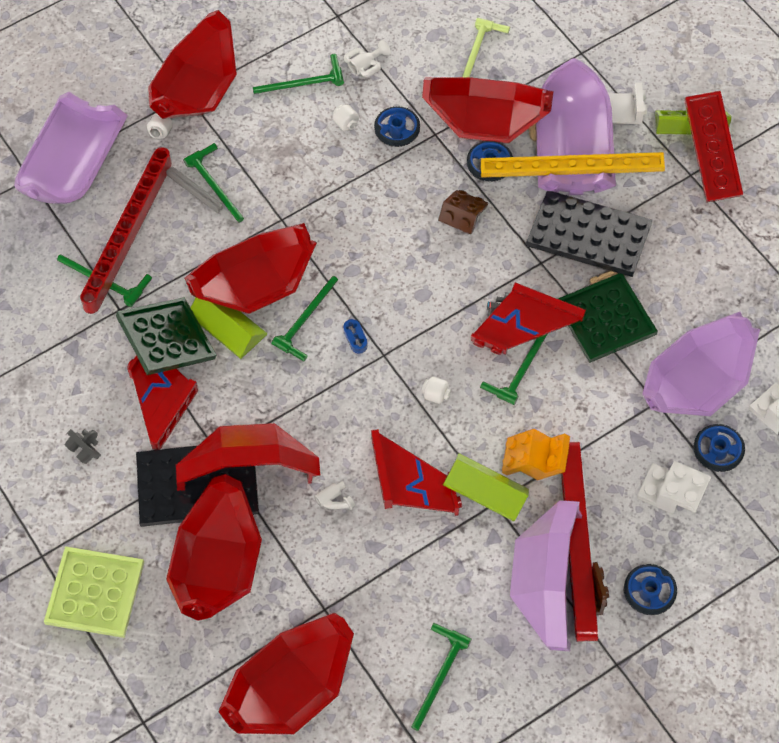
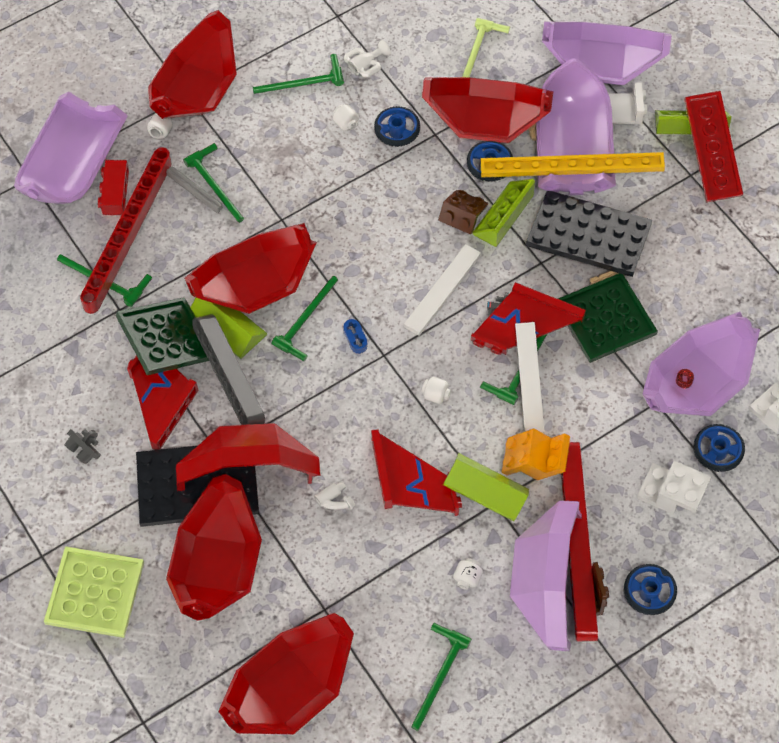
(113, 187): none -> red brick
(228, 370): none -> beam
(442, 290): none -> white tile
(468, 573): none -> white head
(505, 211): none -> lime slope
(529, 376): none -> white tile
(609, 50): none -> lavender panel
(679, 379): none -> clear red bush

